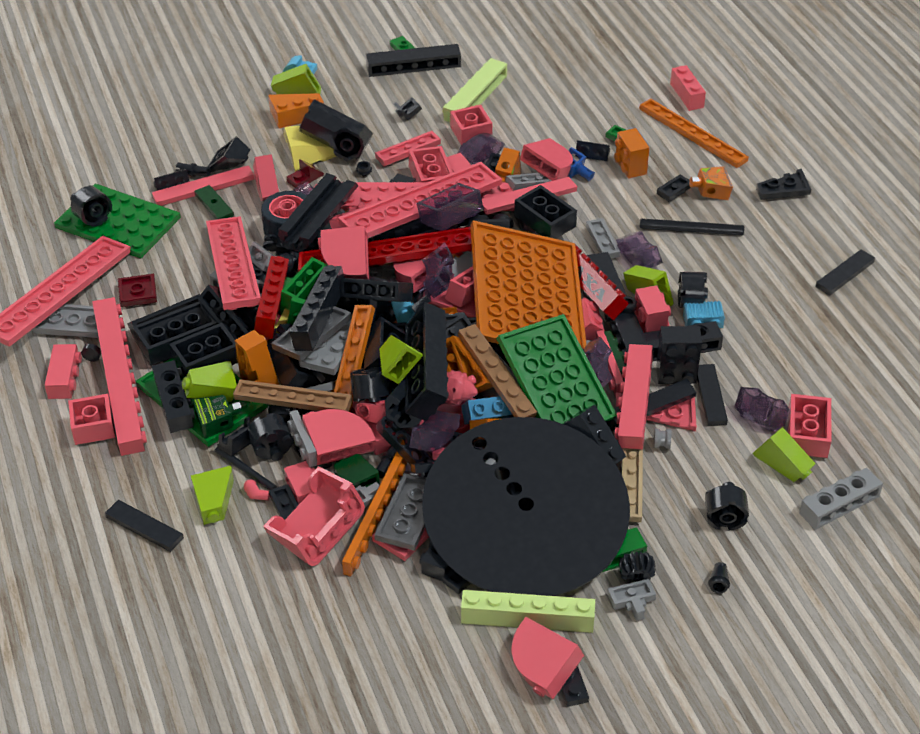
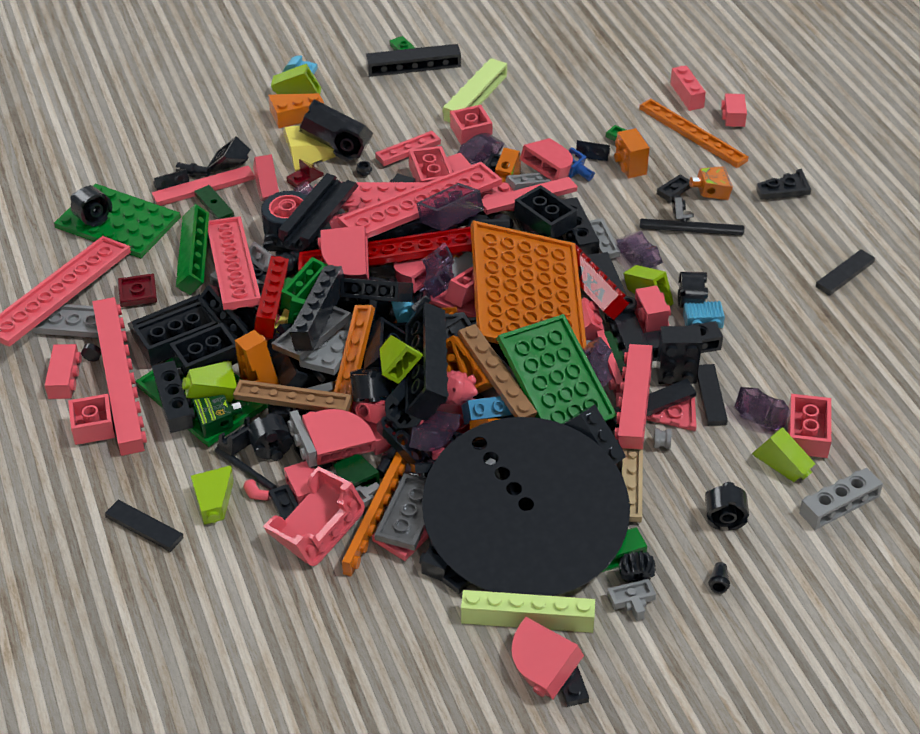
(192, 249): none -> green brick
(408, 109): black bracket -> none
(583, 234): none -> black brick
(678, 206): none -> bracket
(734, 110): none -> coral brick

